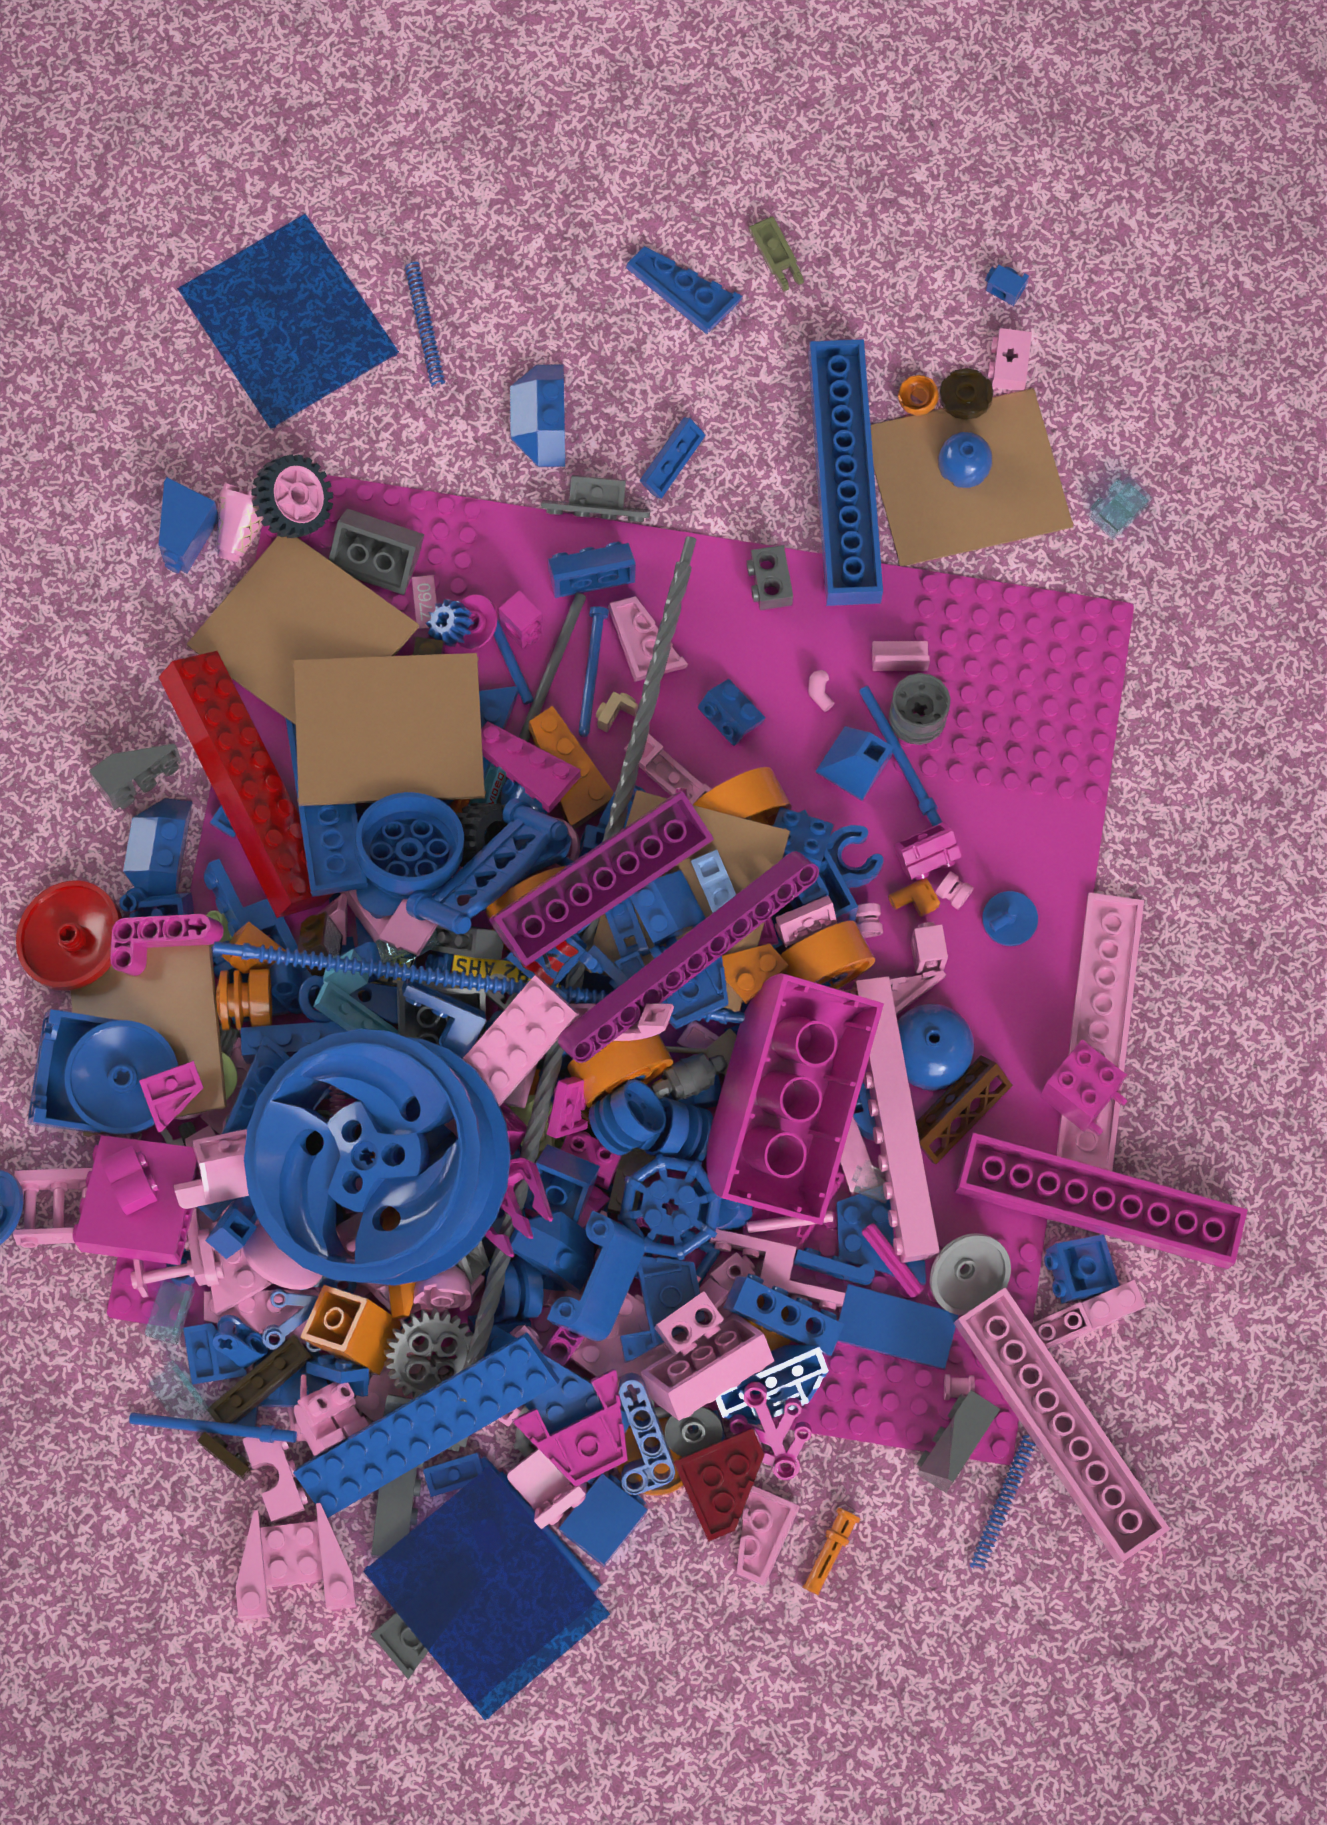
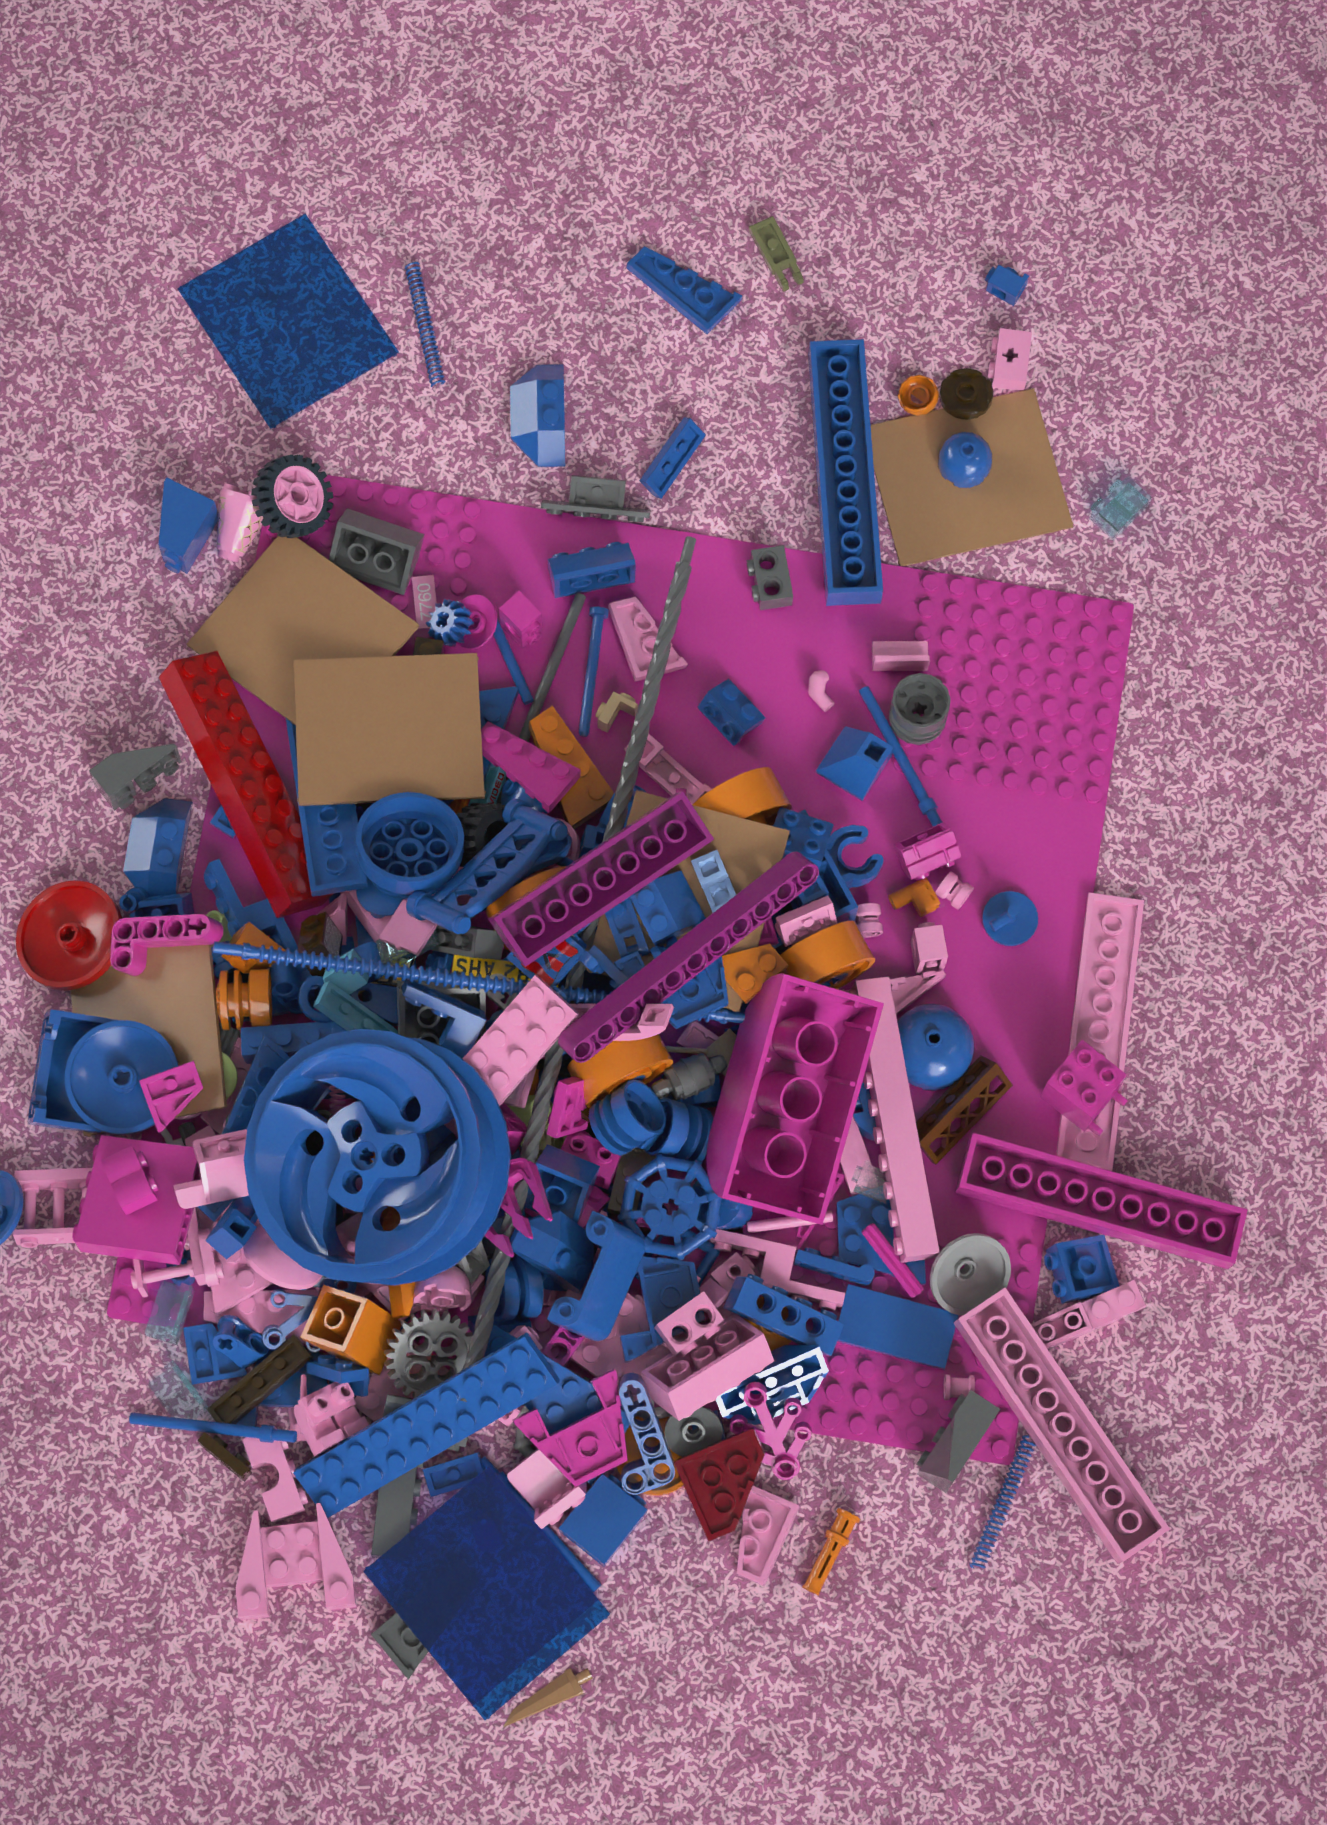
(556, 1692): none -> medium nougat bar

